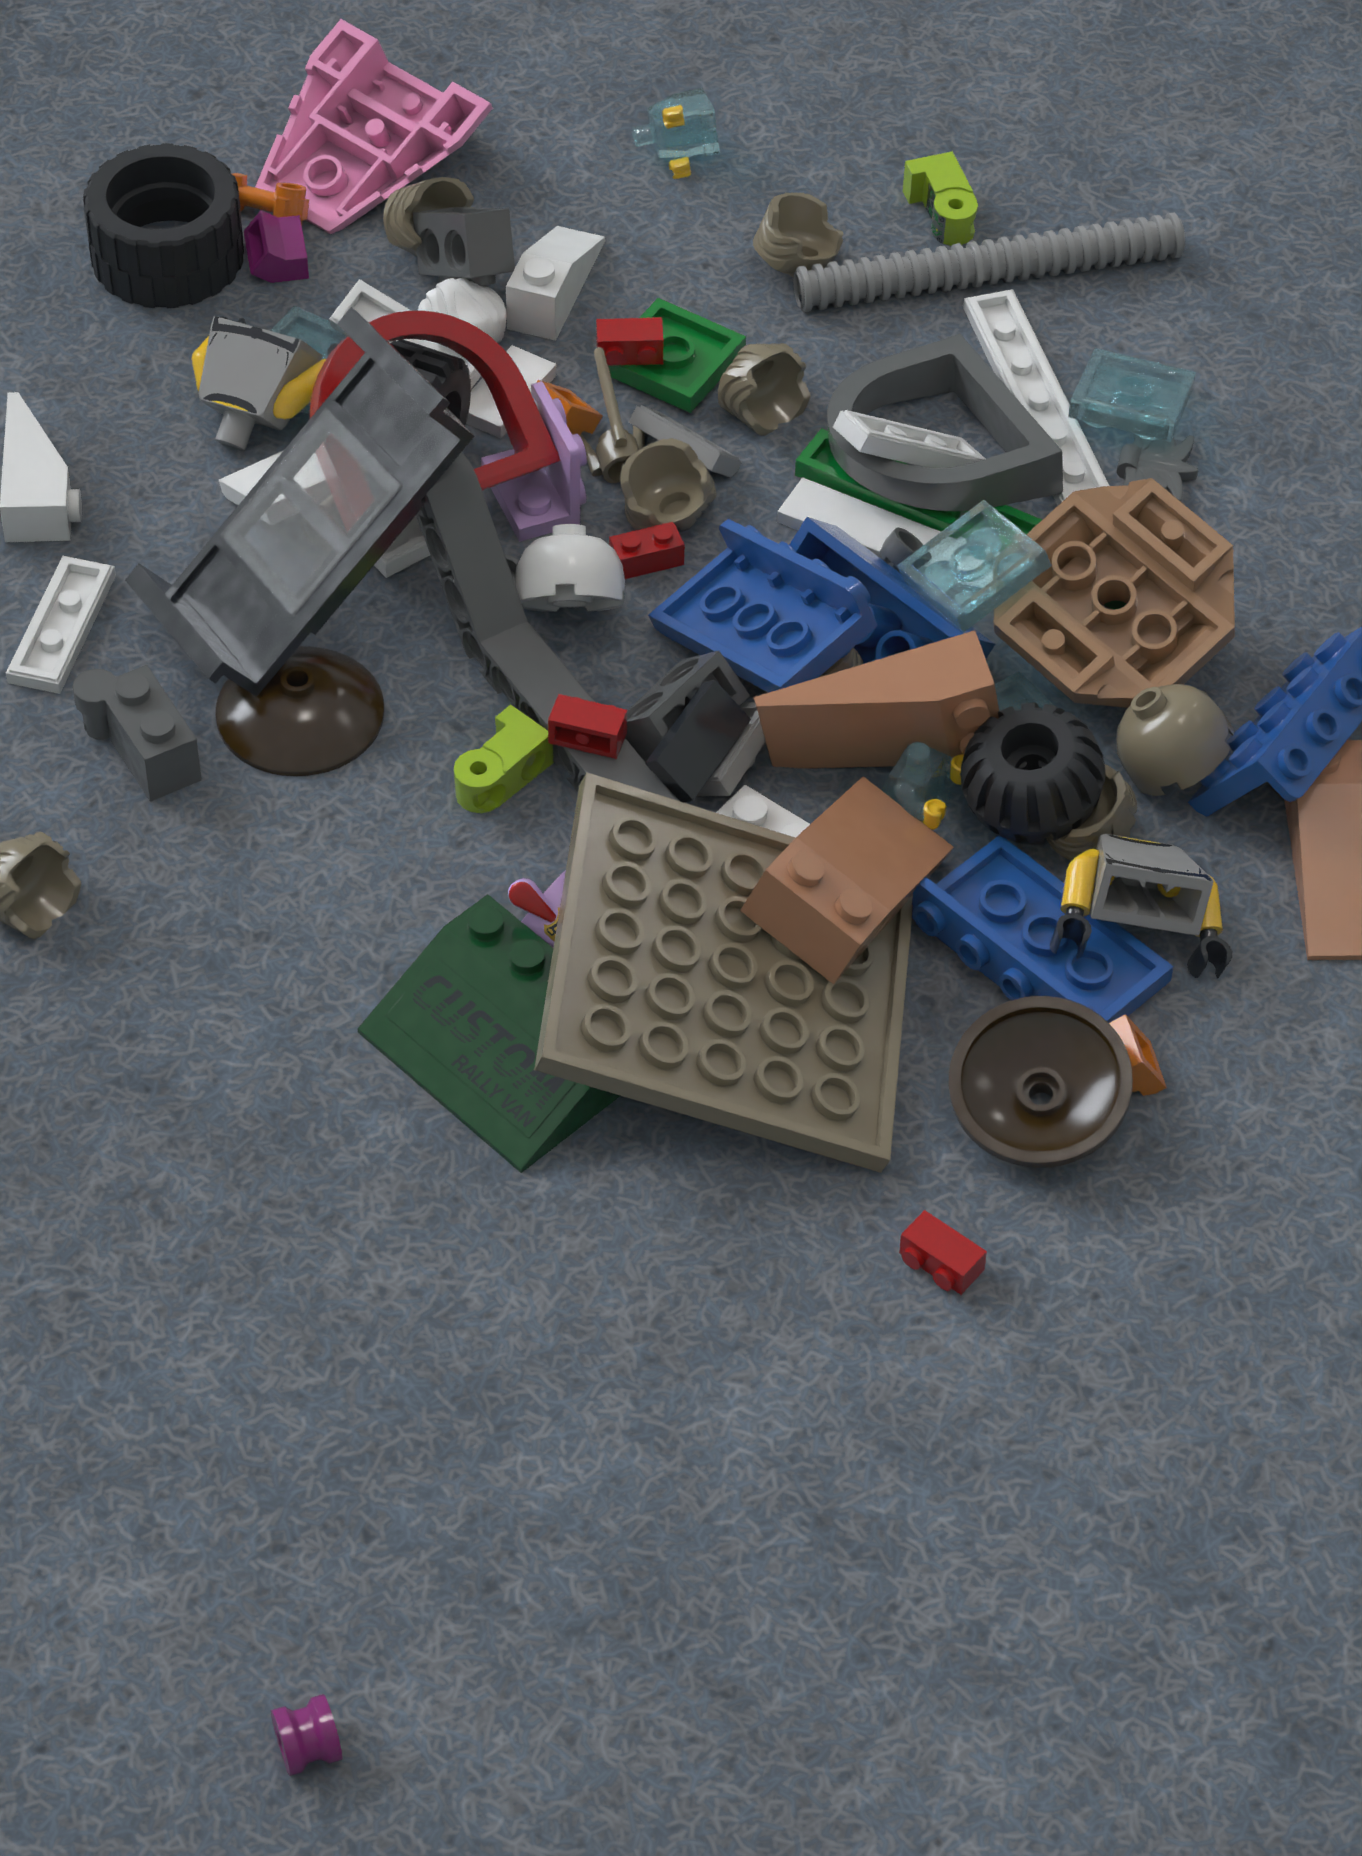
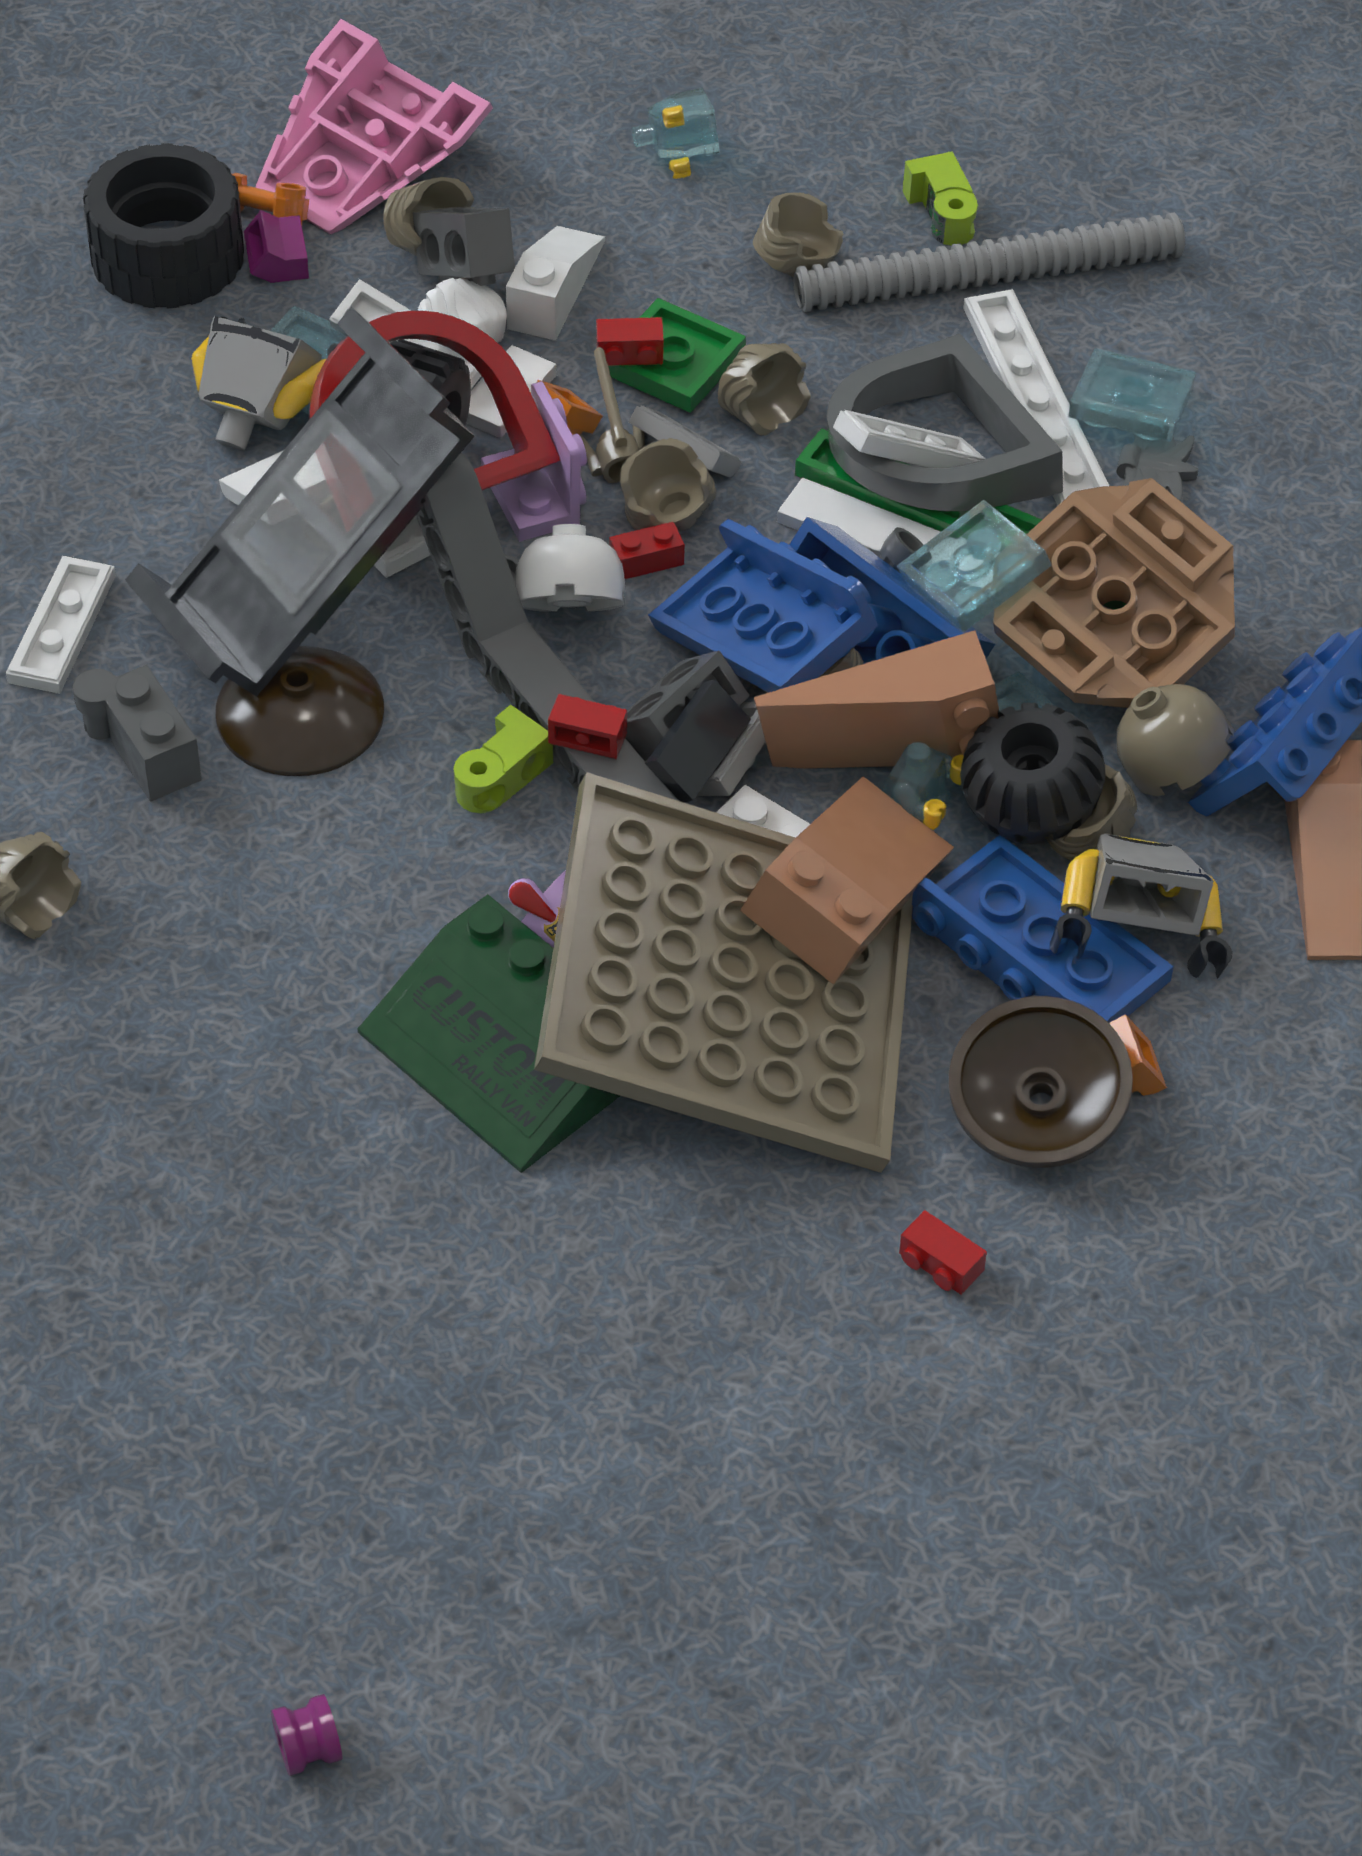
(34, 481): white slope -> none

